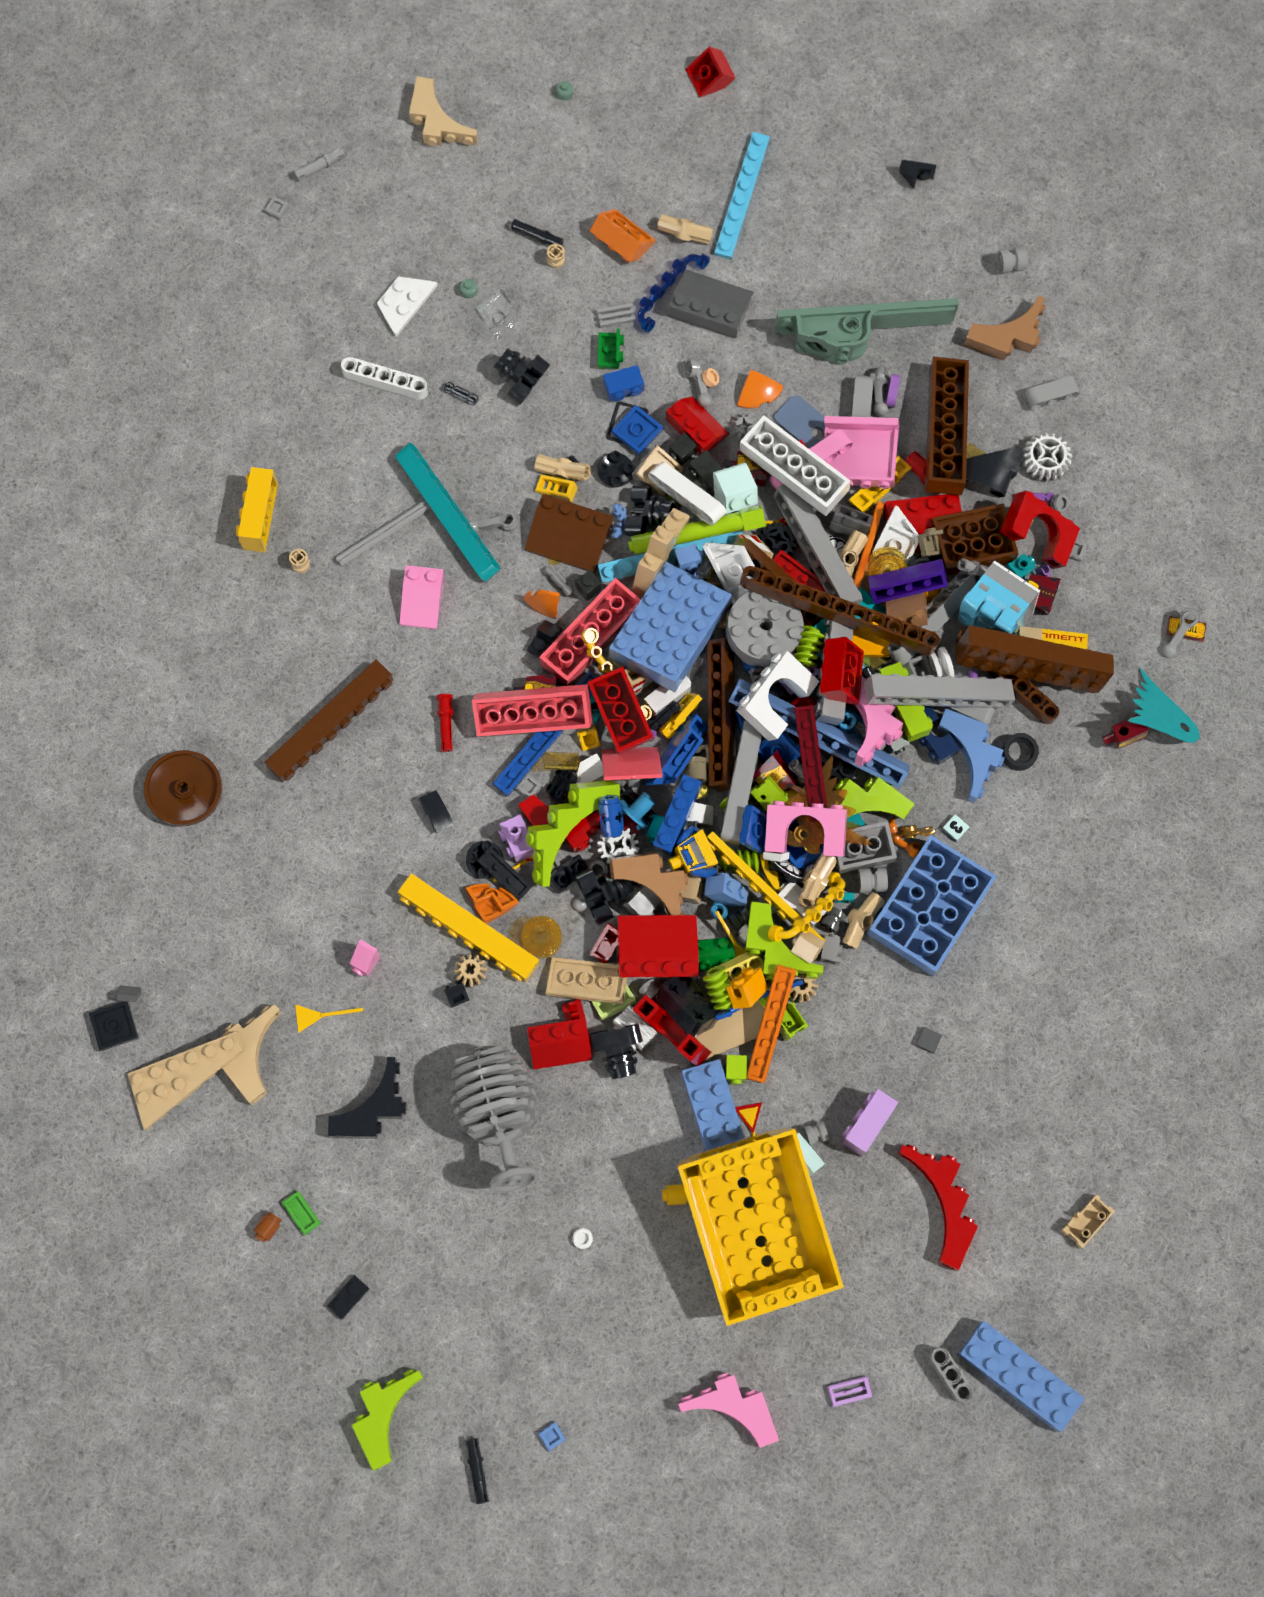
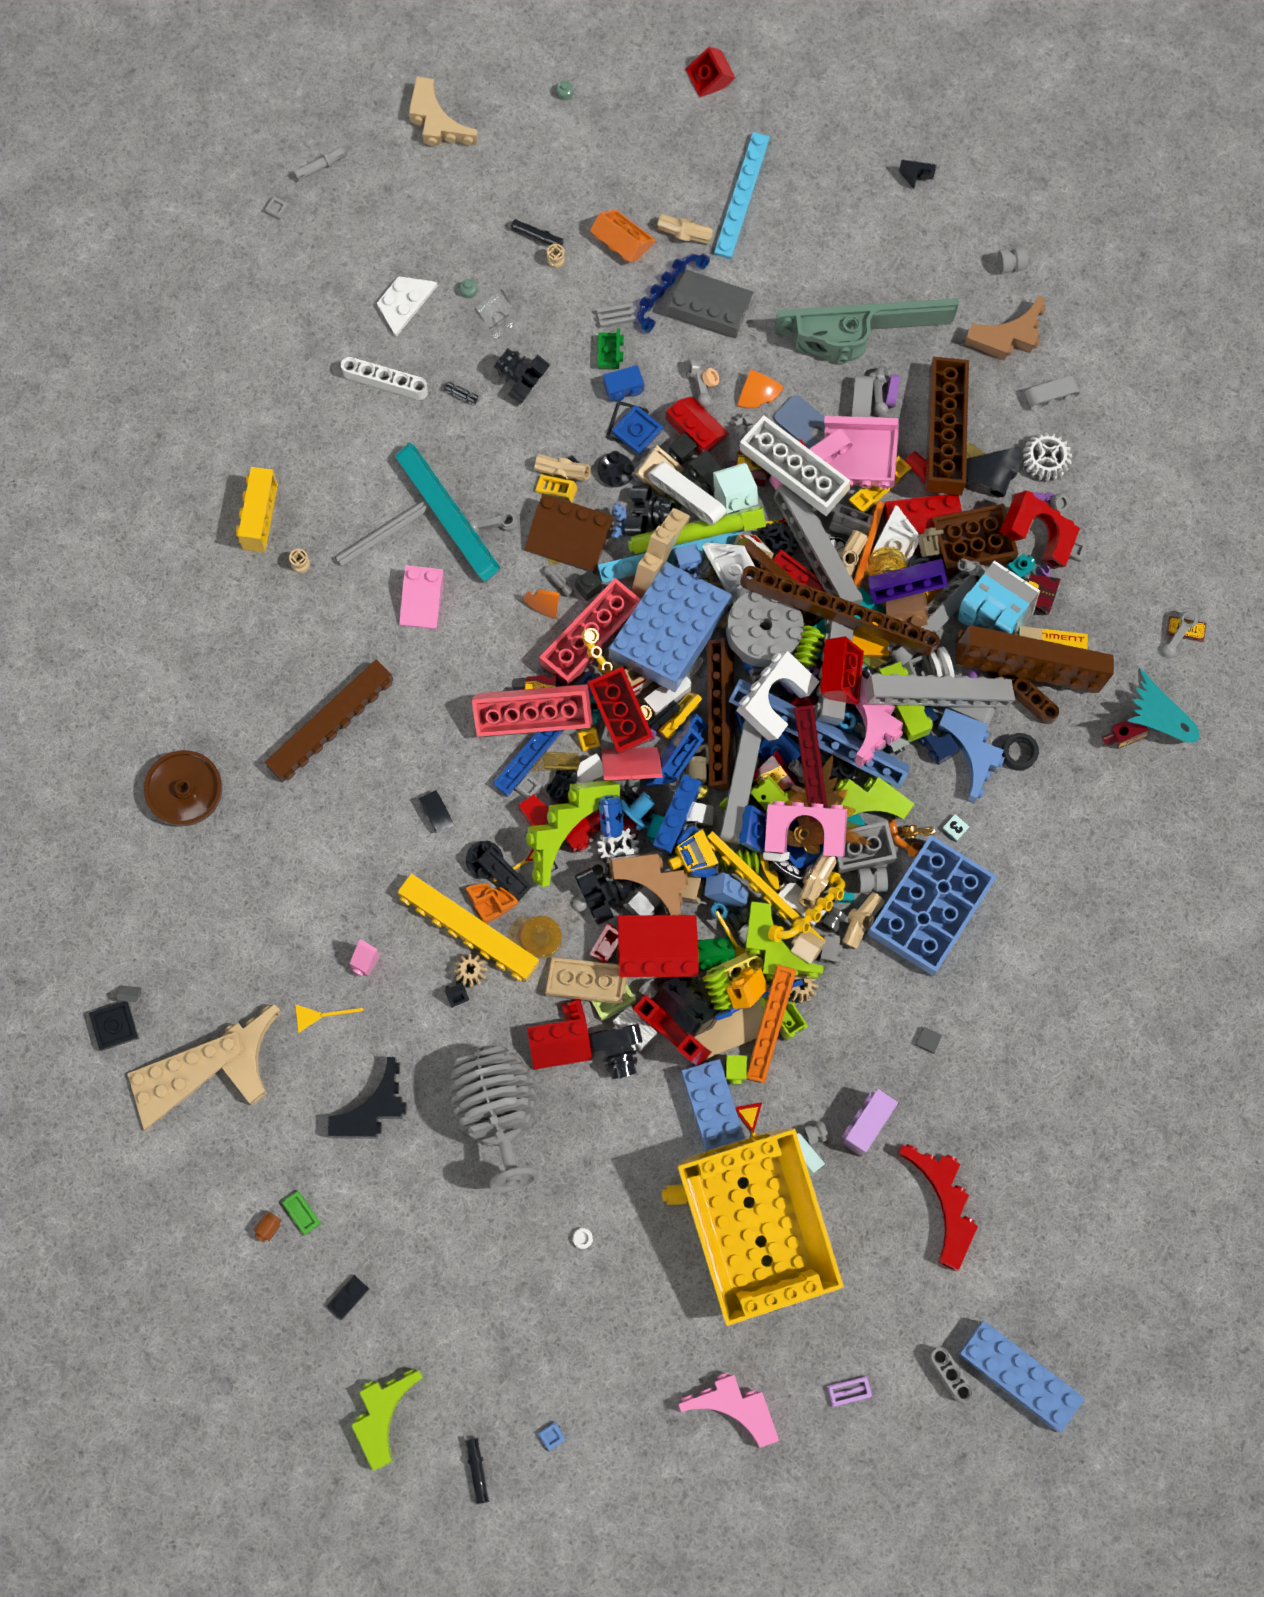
(445, 713): red pin -> none
(514, 833): lavender brick -> none
(545, 635): black slope -> none
(564, 875): black slope -> none
(1087, 1221): tan piece -> none

